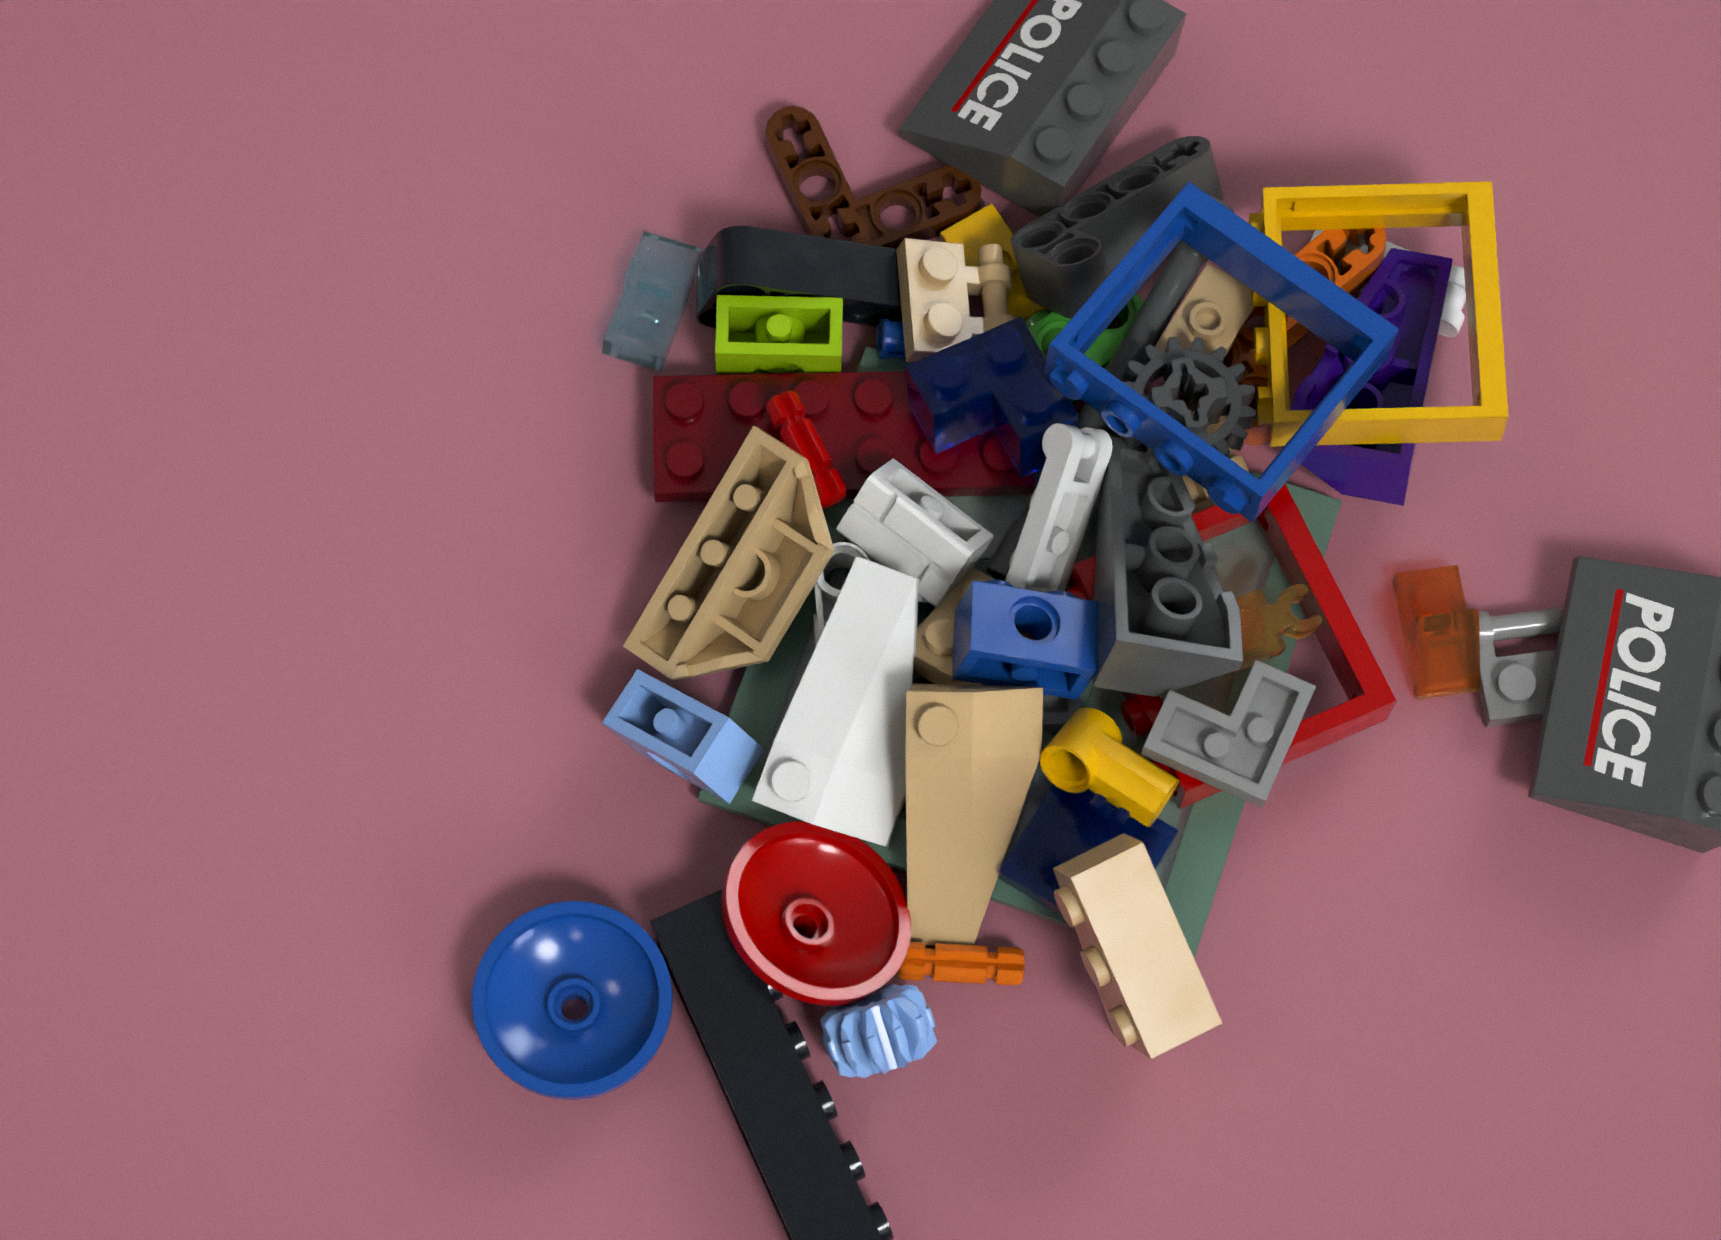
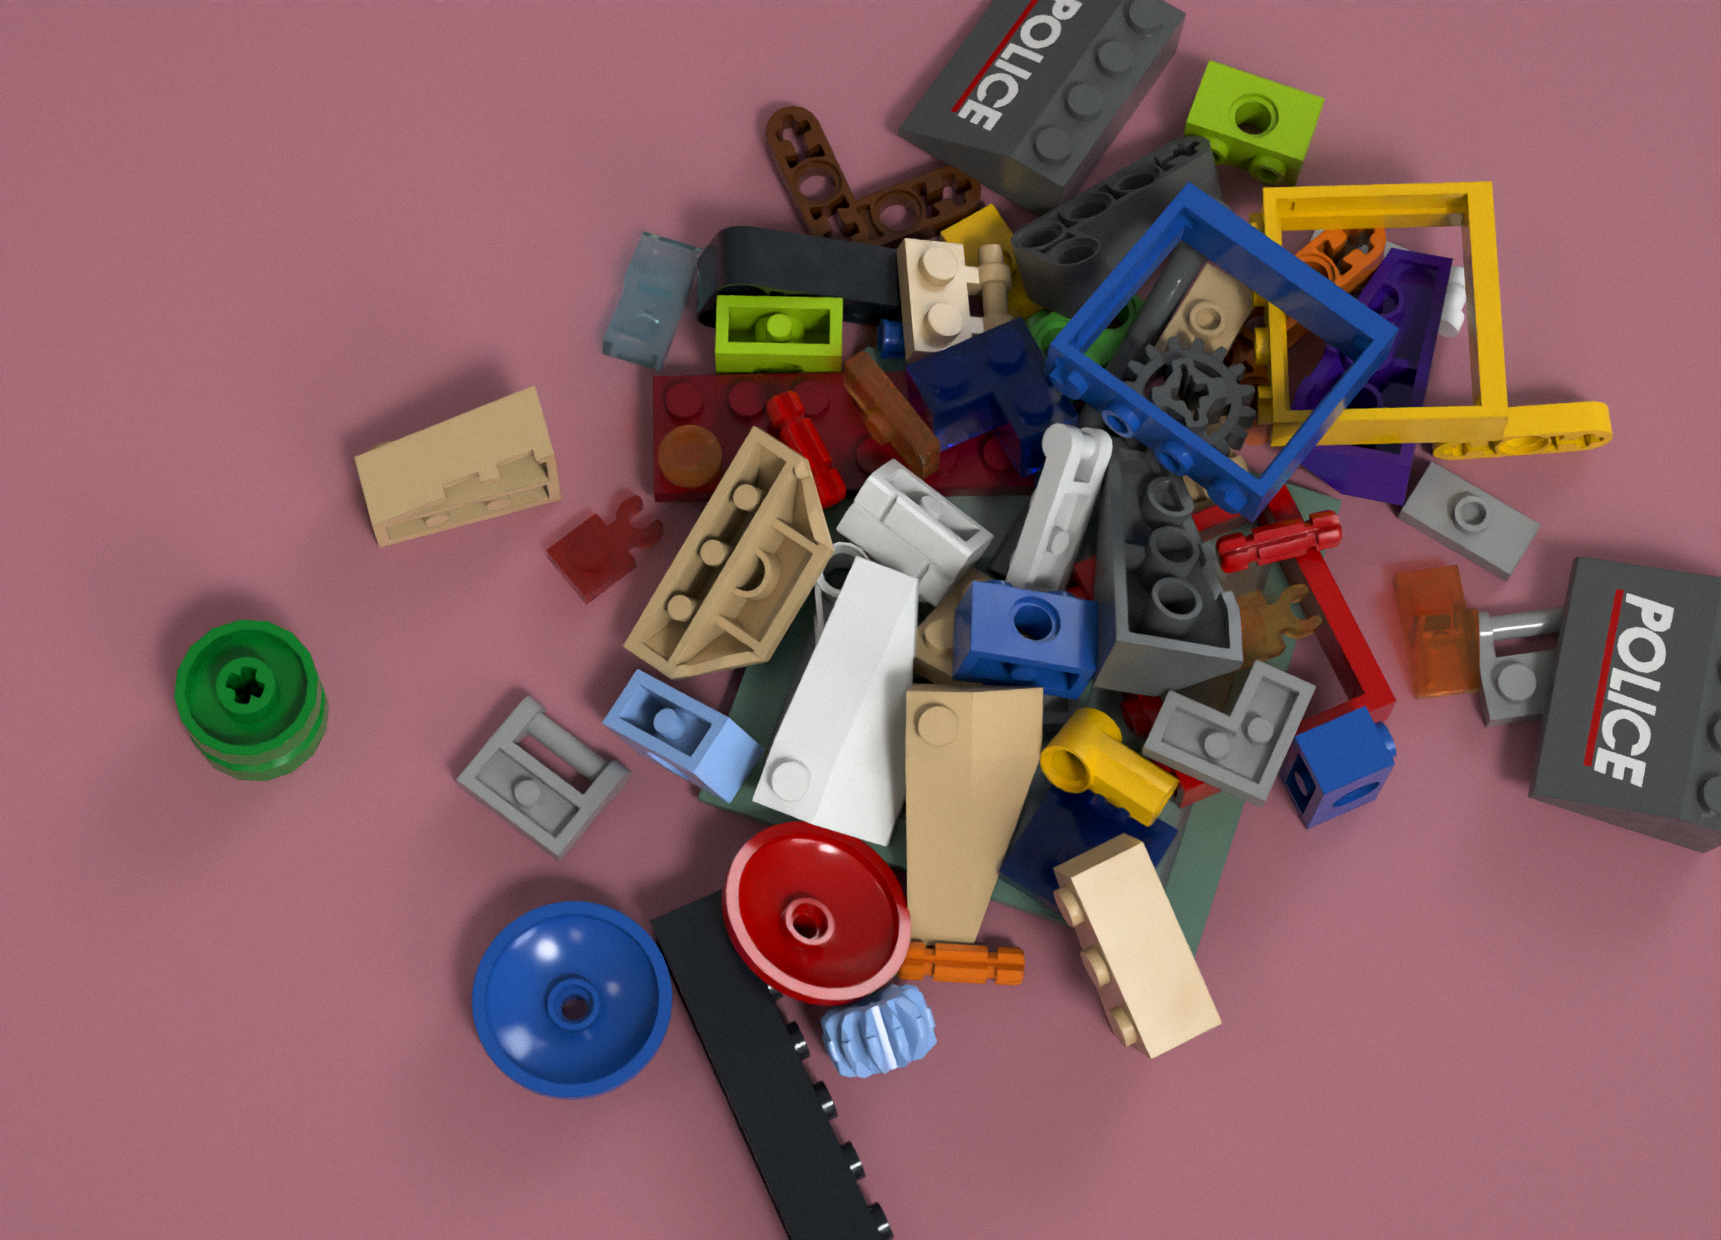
(284, 693): none -> green wheel
(461, 470): none -> tan wedge
(531, 794): none -> light grey plate
(599, 554): none -> clear red plate
(689, 456): none -> clear orange plate
(891, 416): none -> clear orange plate
(1278, 541): none -> red axle
(1282, 113): none -> lime brick
(1337, 766): none -> blue brick
(1469, 521): none -> light grey plate
(1539, 431): none -> yellow beam

